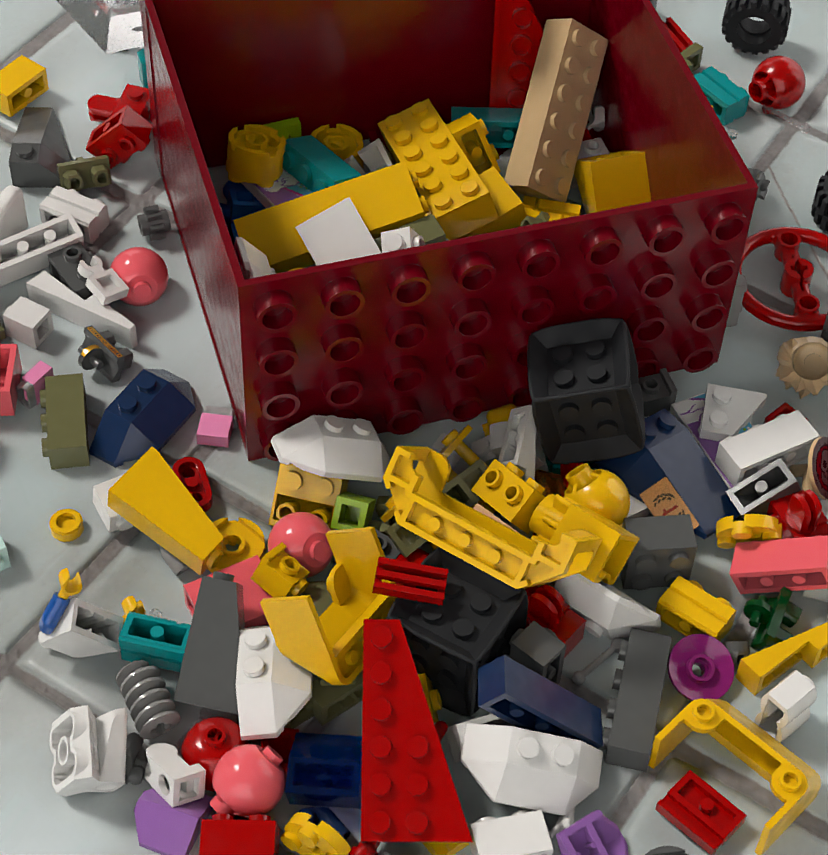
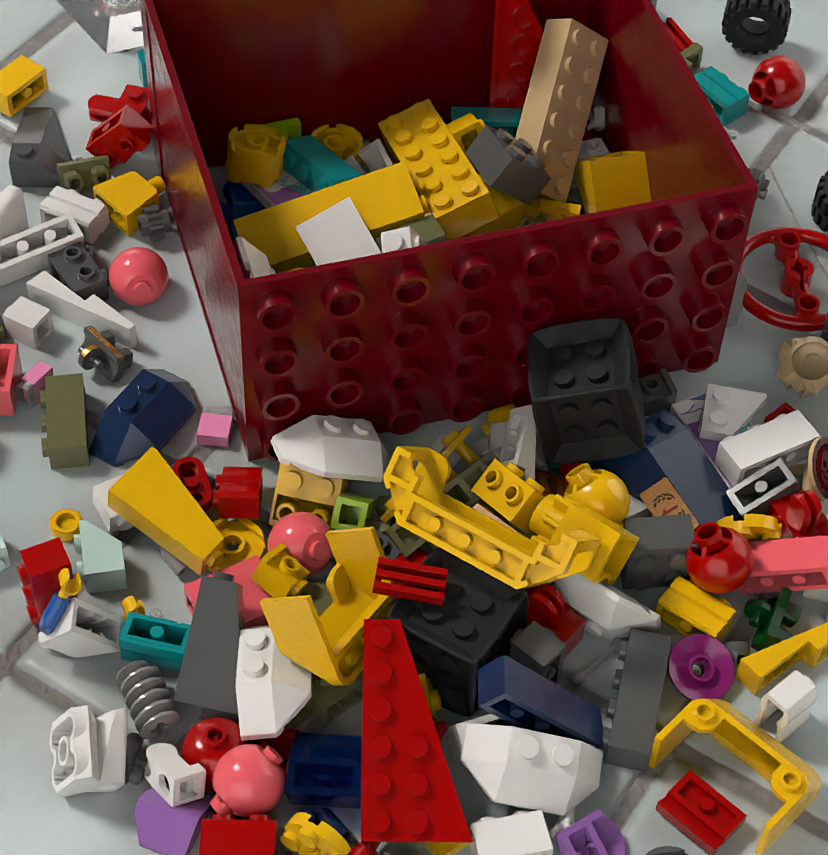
(40, 575): none -> red brick
(102, 283): white plate -> none
(102, 559): none -> light aqua slope
(127, 198): none -> yellow torso
(239, 492): none -> red brick
(508, 164): none -> dark grey brick
(721, 559): none -> red brick

